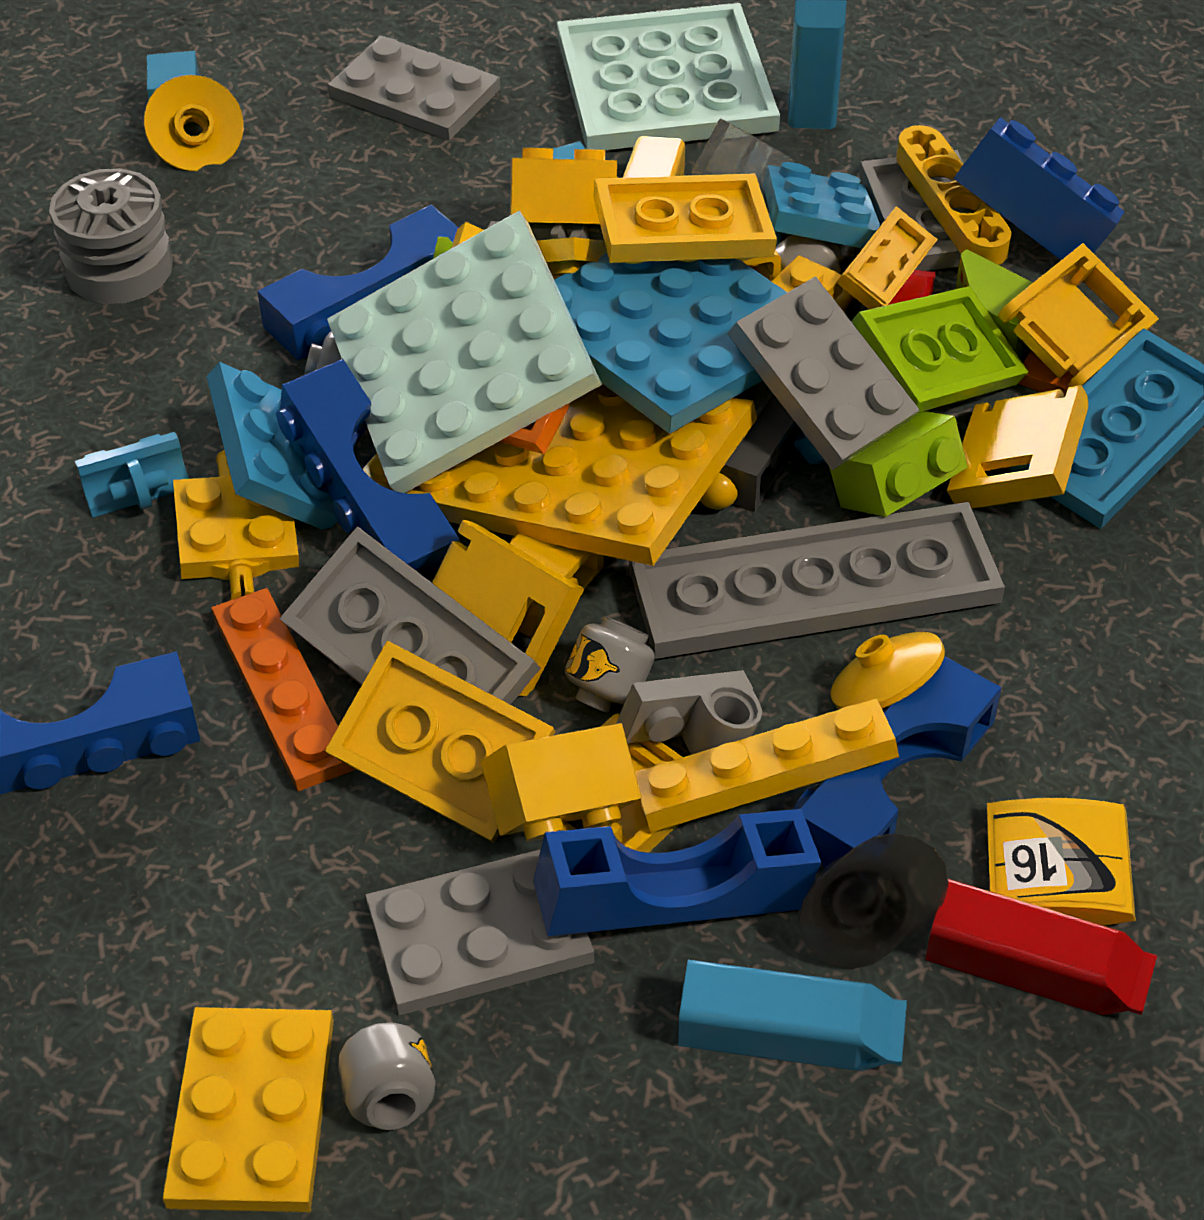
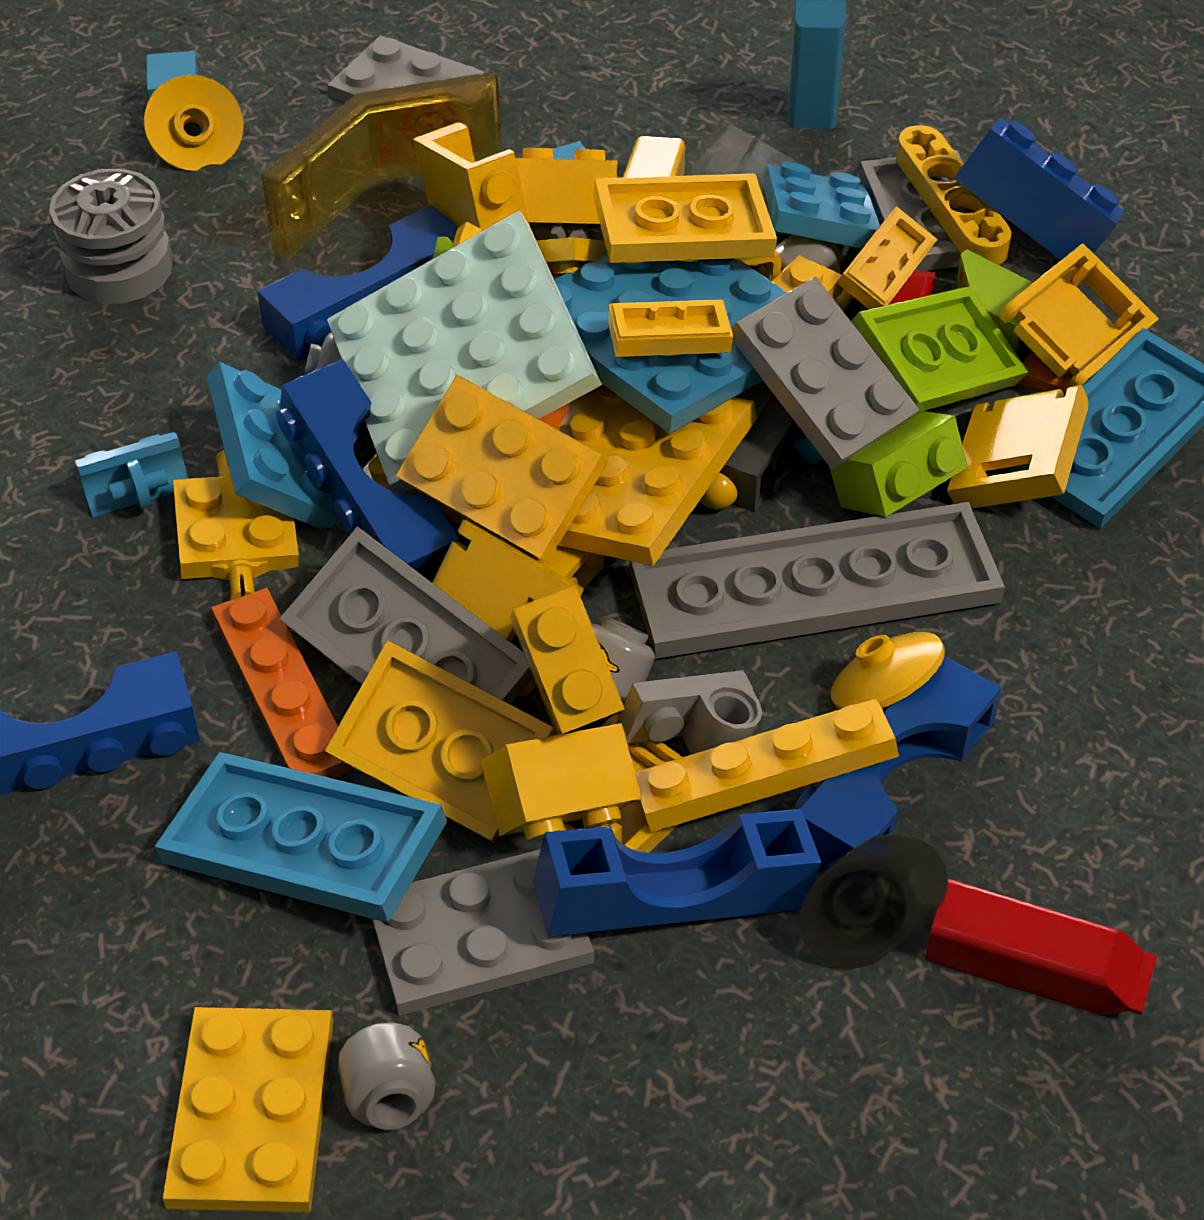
(303, 835): none -> dark azure plate
(370, 144): none -> clear yellow windscreen
(468, 189): none -> yellow panel
(502, 468): none -> yellow plate
(566, 660): none -> yellow panel
(665, 75): light aqua plate -> none
(669, 328): none -> yellow plate
(790, 1017): dark azure piece -> none
(1063, 856): slope -> none

